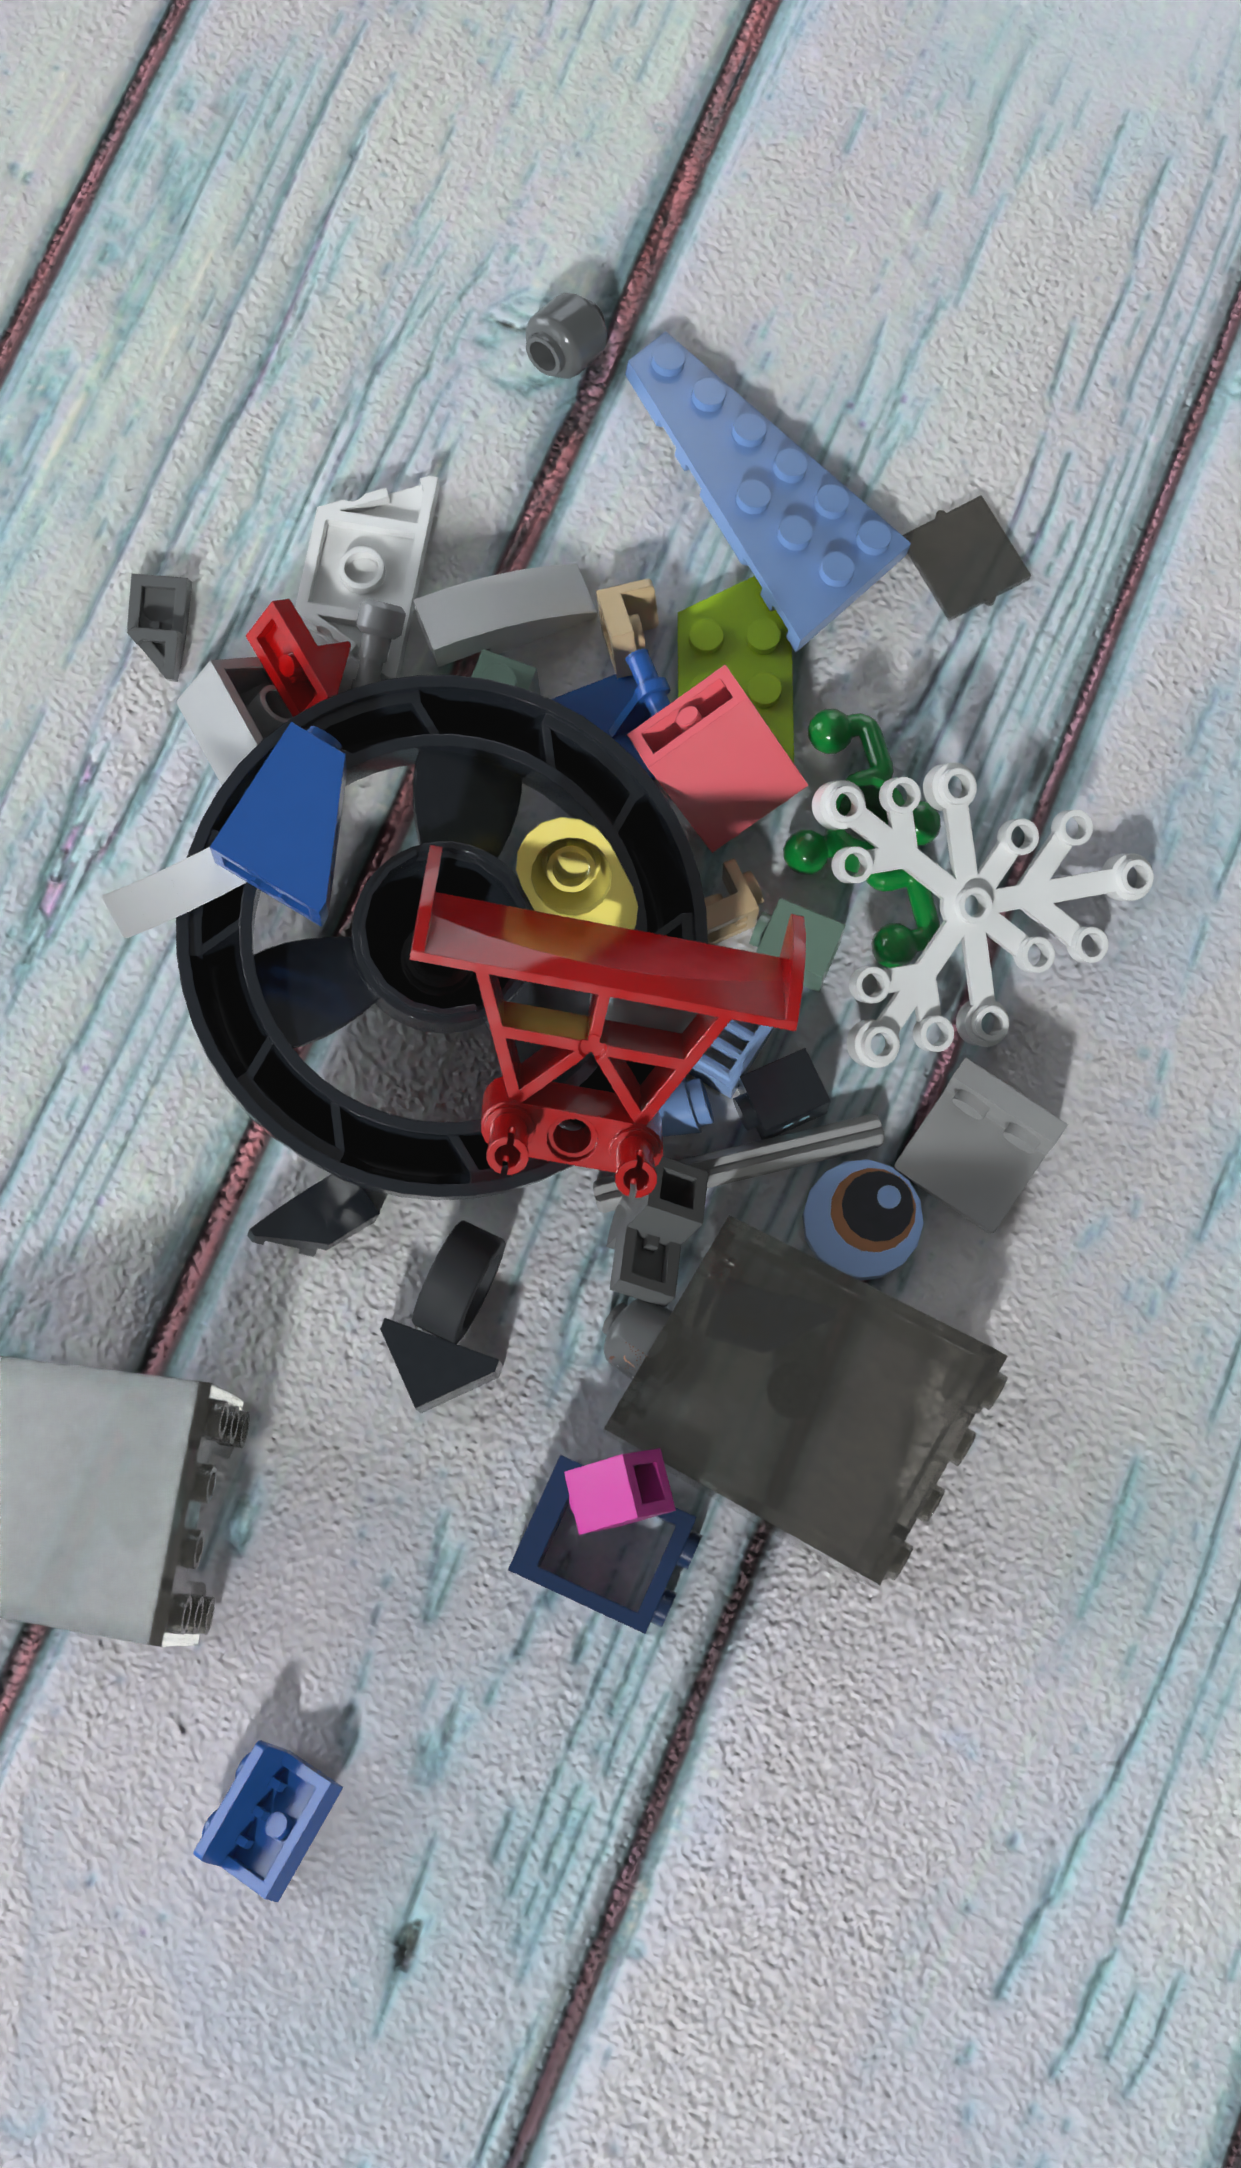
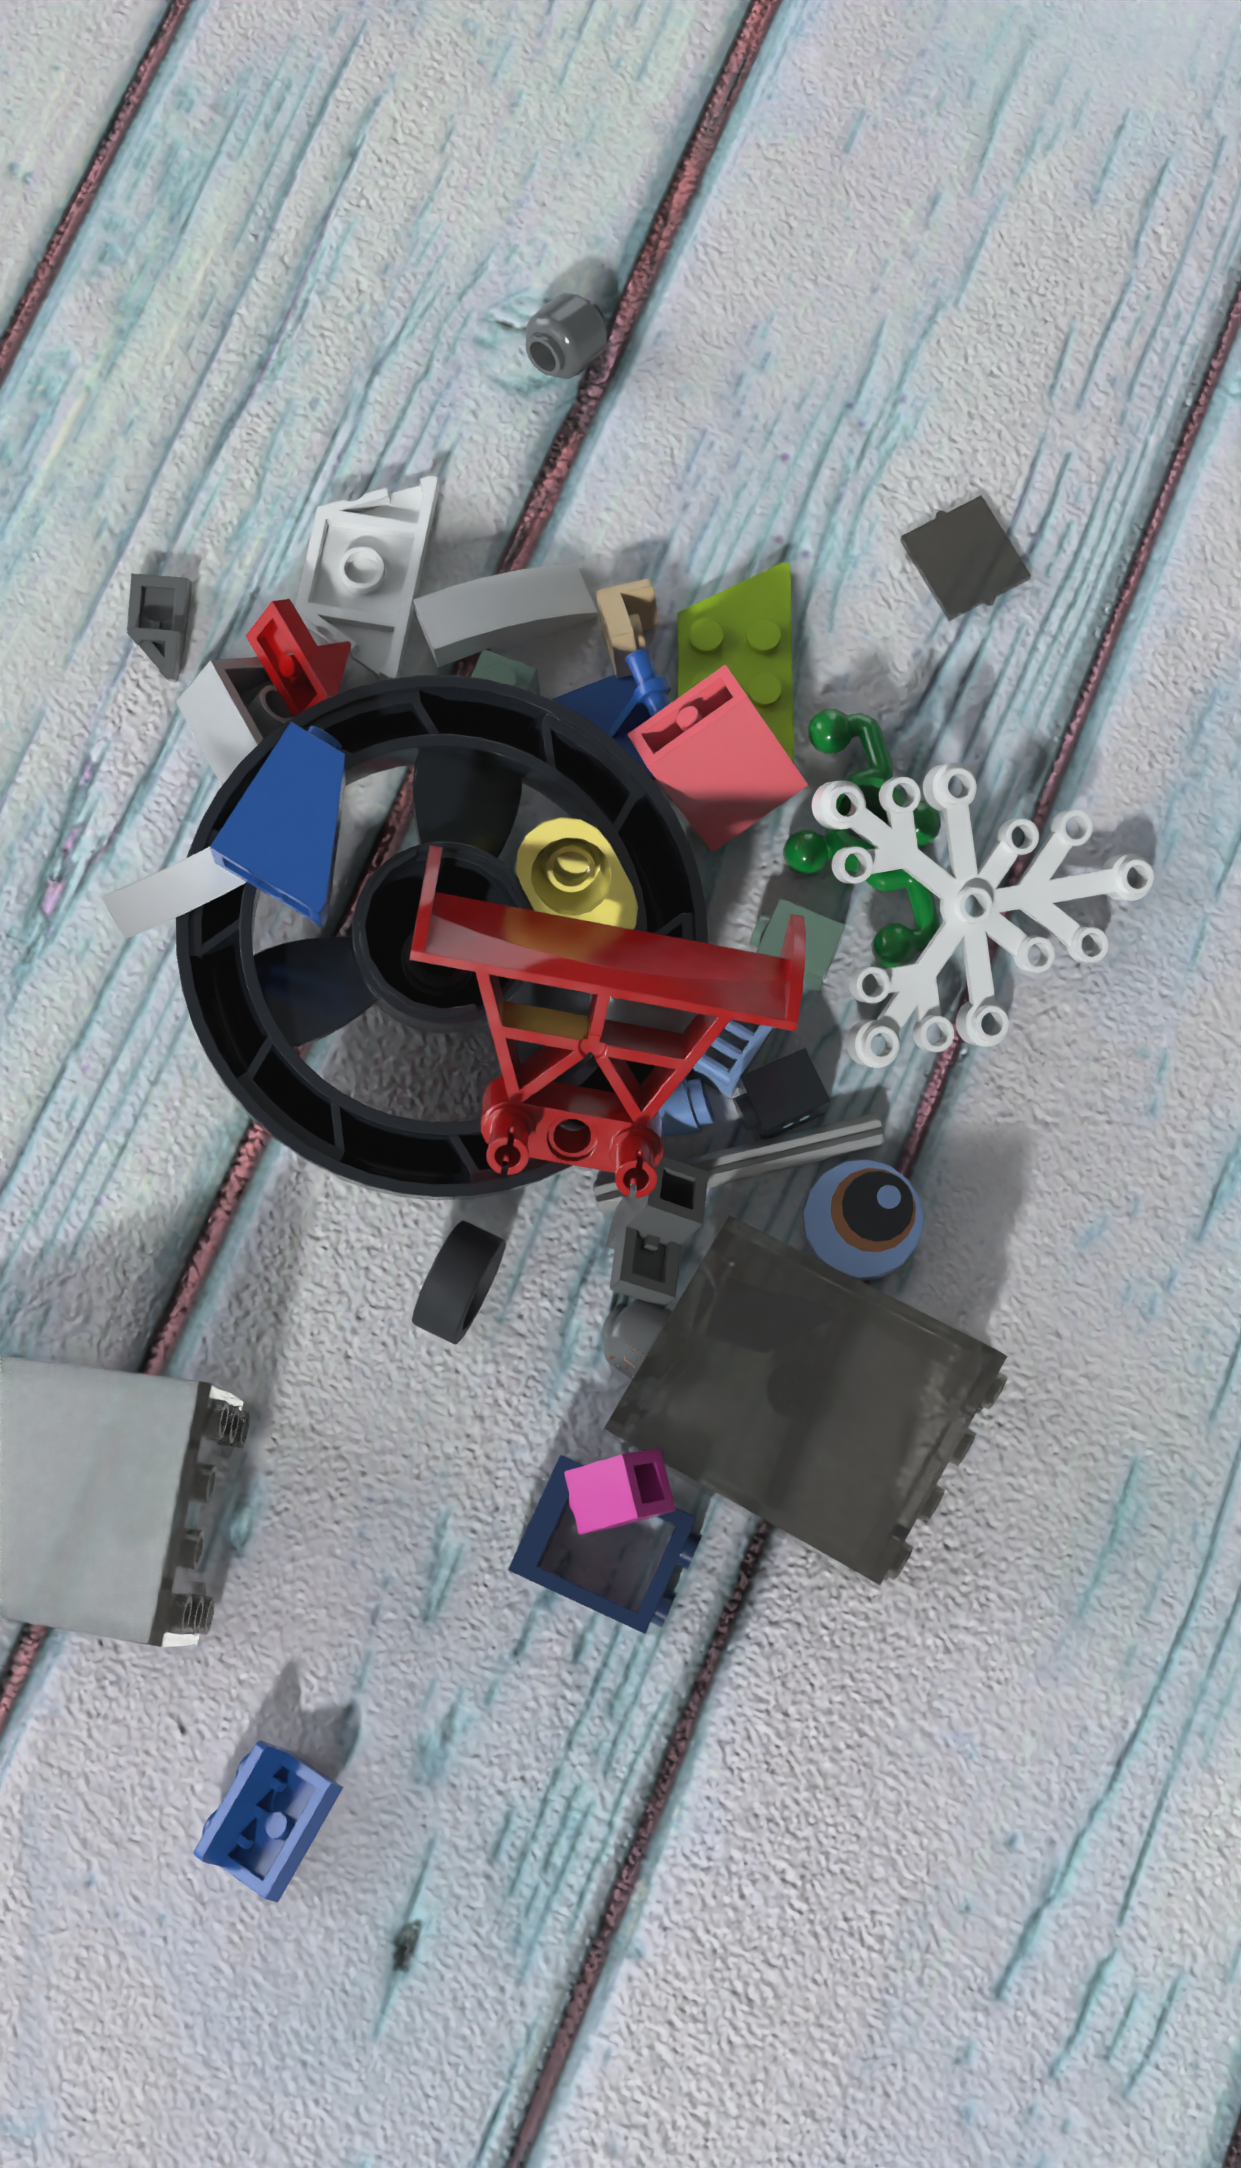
(317, 1217): black slope -> none
(379, 625): light grey piece -> none
(435, 1367): black slope -> none
(736, 912): tan bracket -> none
(775, 504): medium blue wing -> none
(979, 1146): light grey bracket -> none

